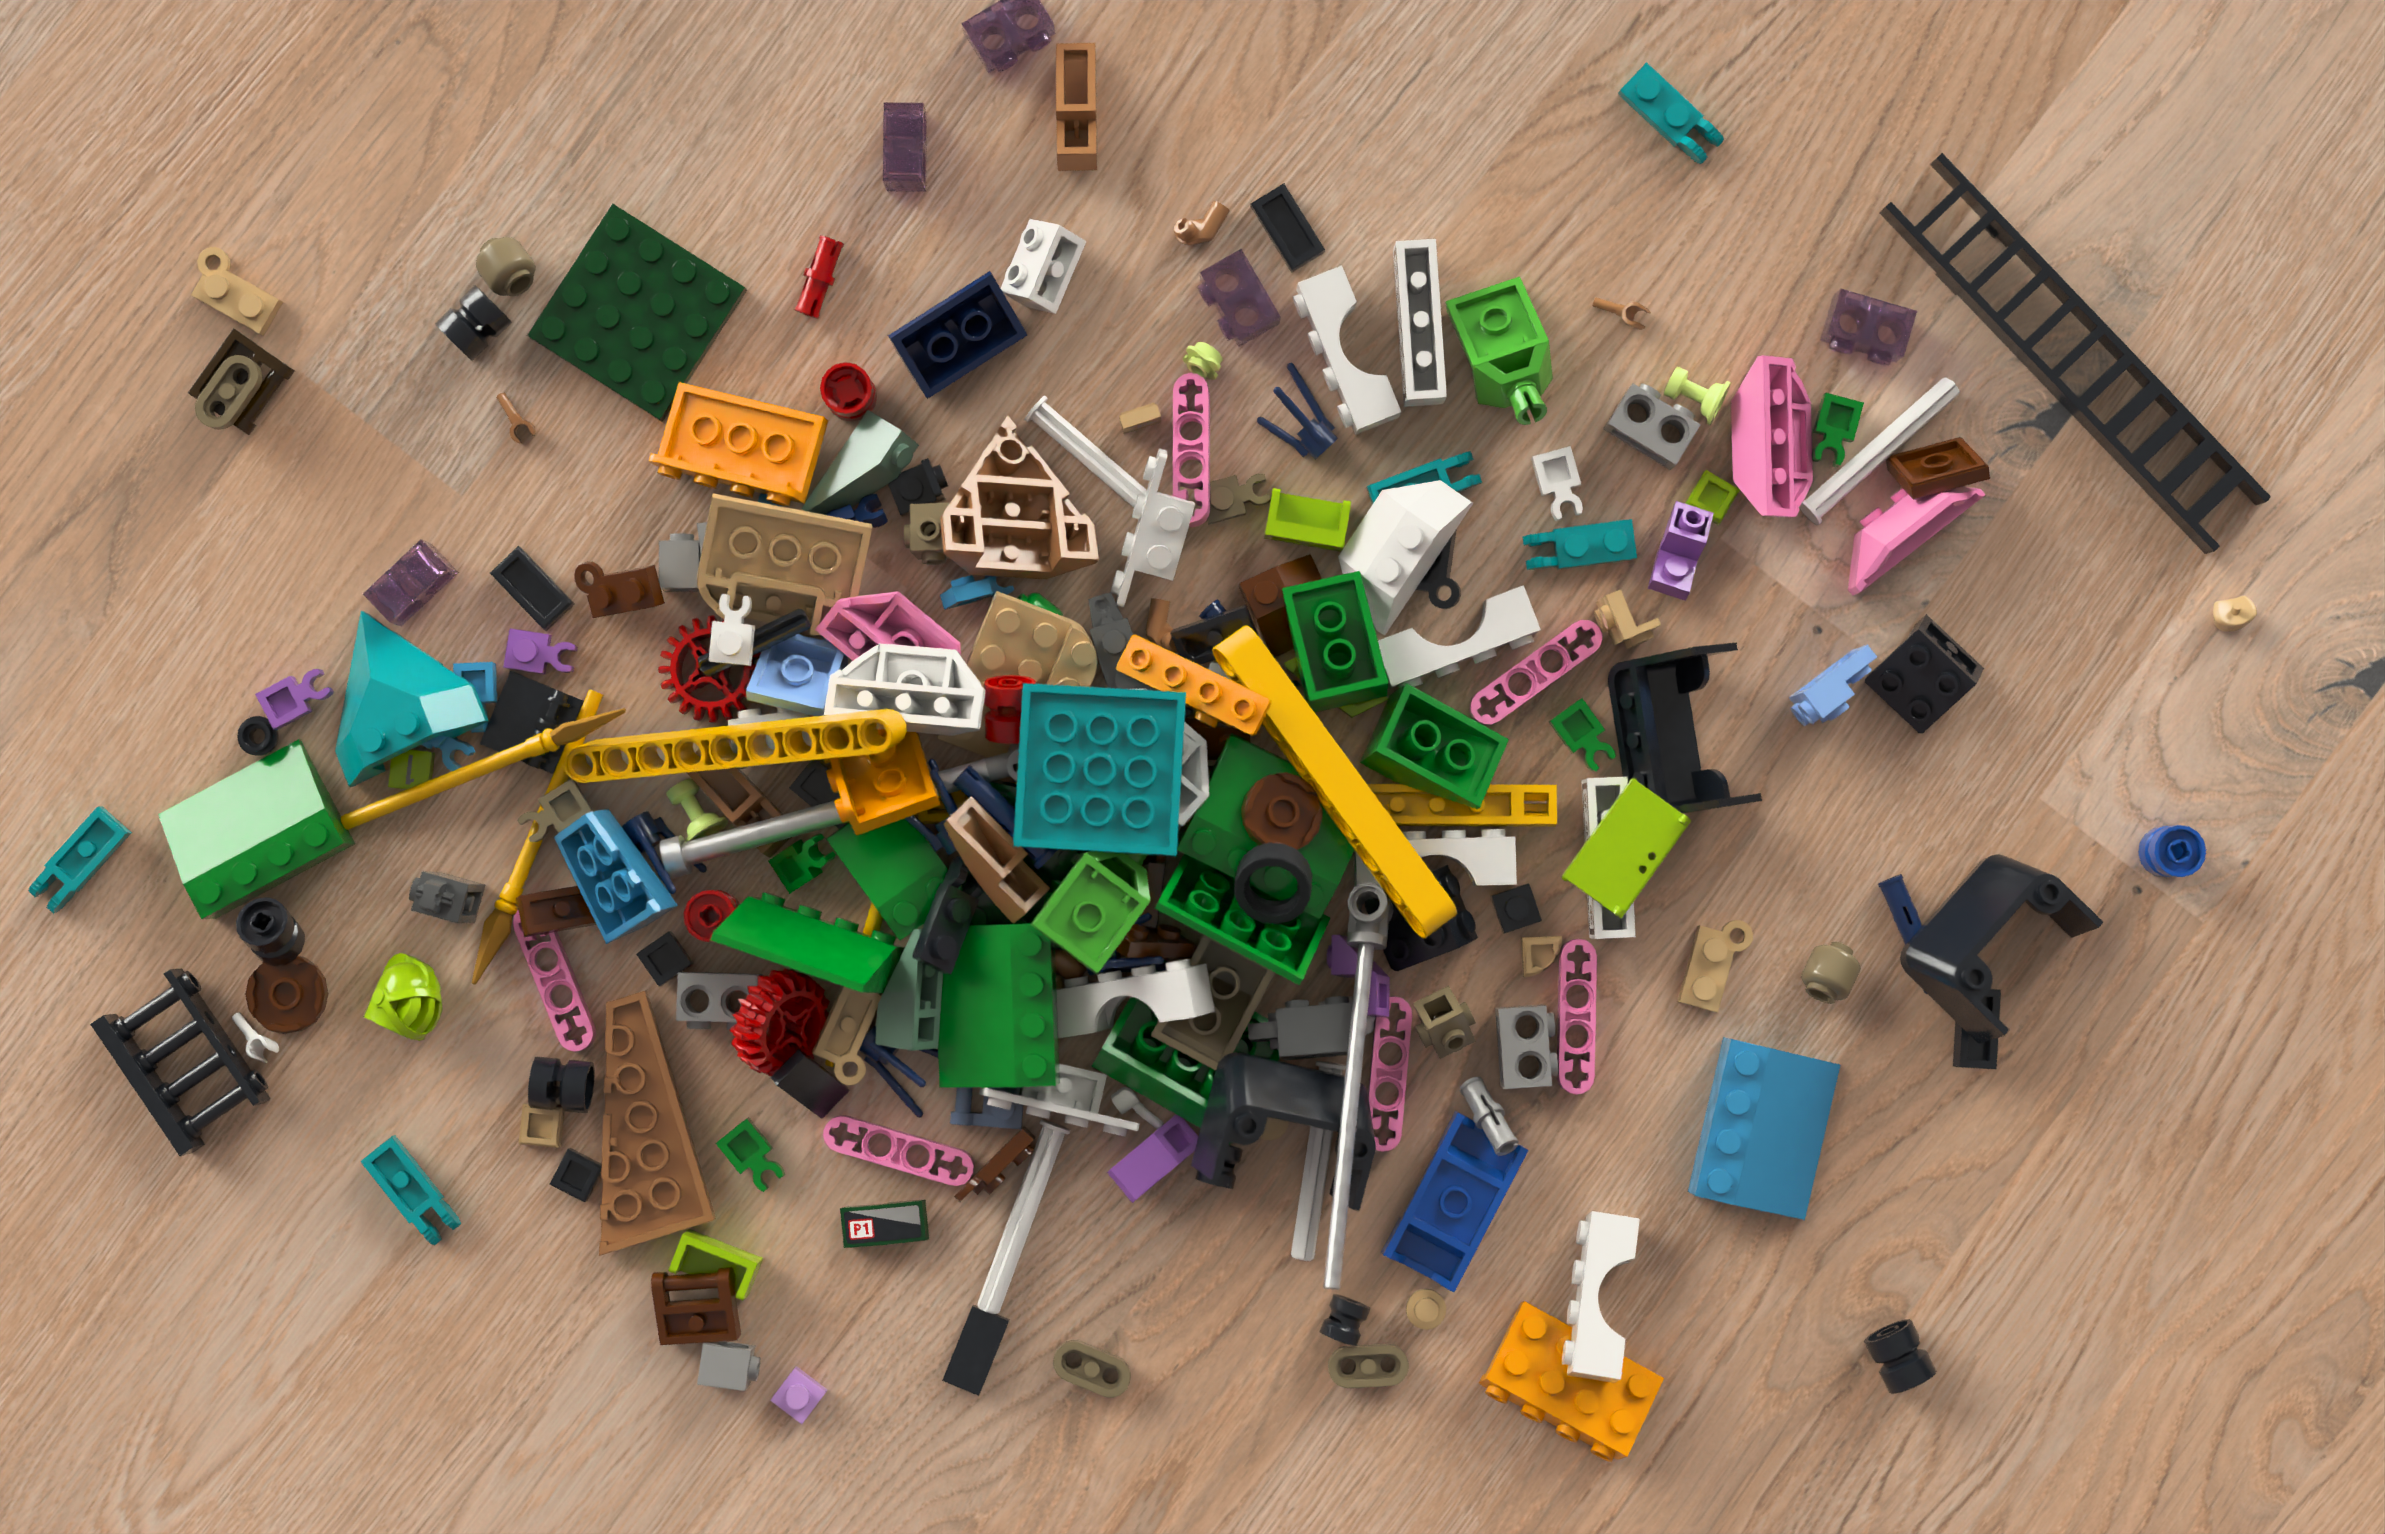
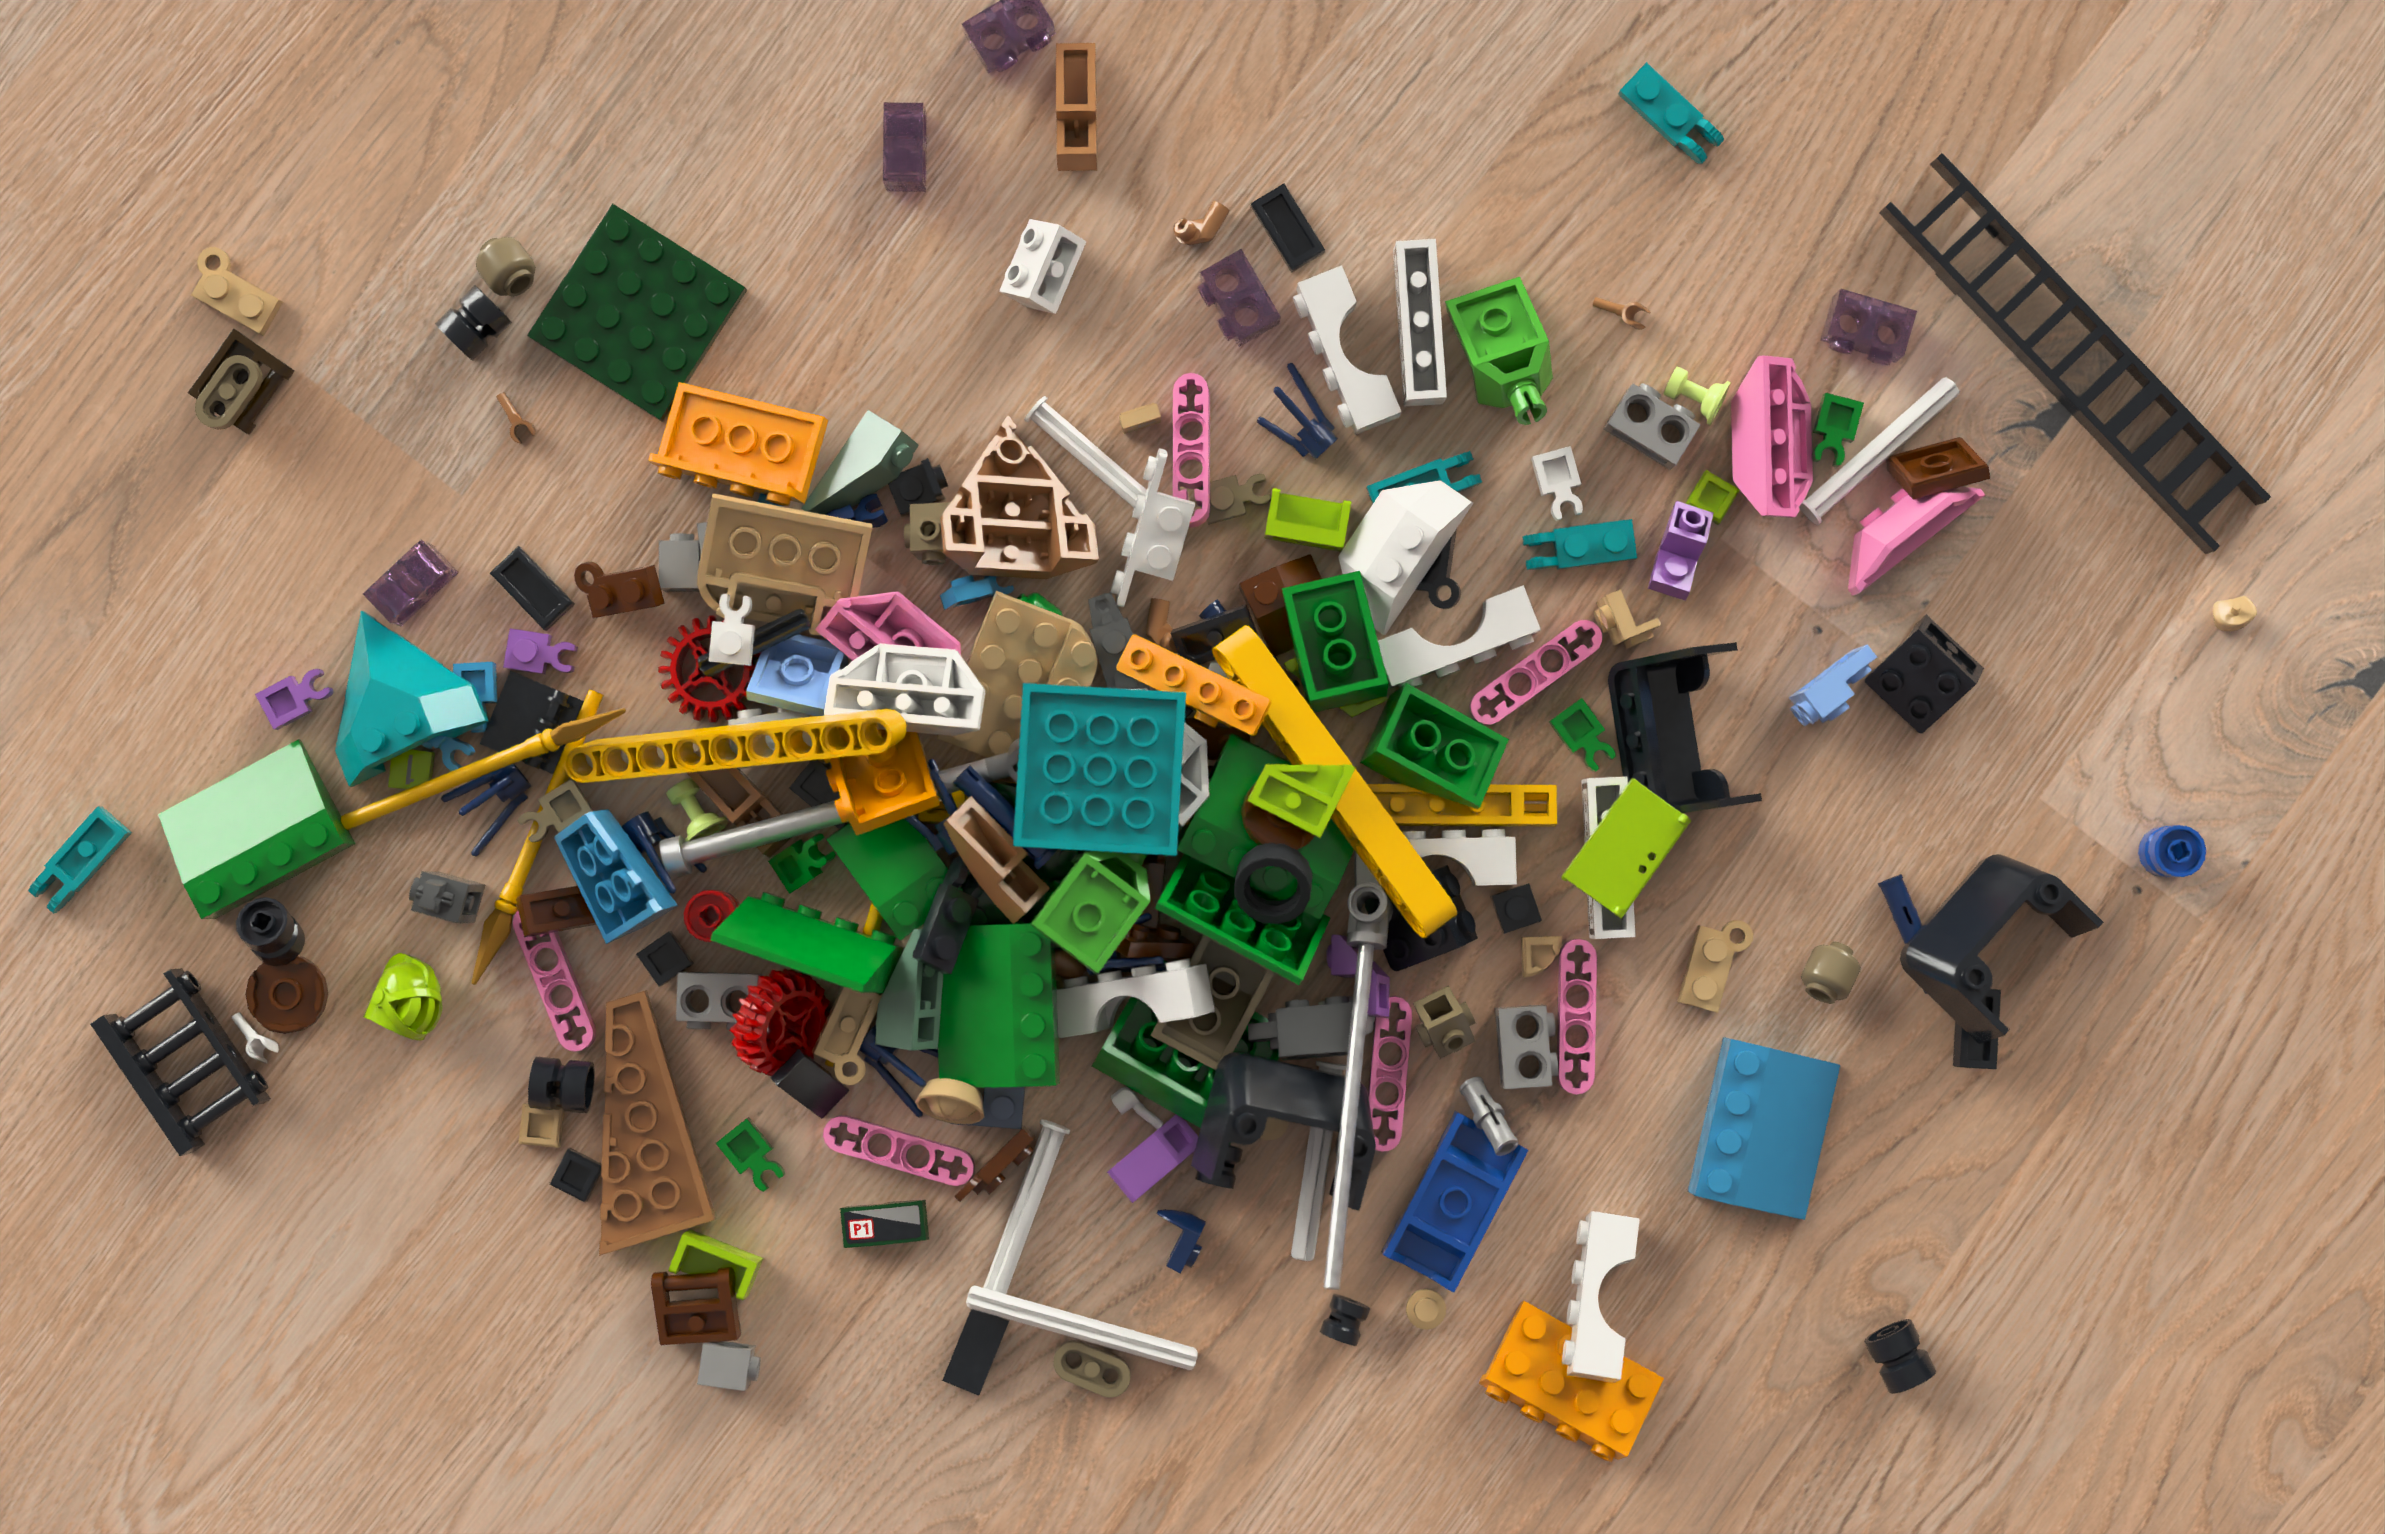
(246, 732): black plate -> none
(409, 1188): teal hinge -> none
(506, 784): none -> dark blue plant
(799, 1395): lavender plate -> none
(819, 276): red pin -> none
(848, 391): red wheel -> none
(951, 1101): none -> tan hat
(957, 335): dark blue slope -> none
(1004, 699): red wheel -> none
(1075, 1096): white bracket -> none
(1081, 1327): none -> white axle
(1185, 1250): none -> dark blue plate
(1203, 360): yellowish green plate -> none
(1301, 793): none -> lime wing
(1367, 1366): dark tan plate -> none

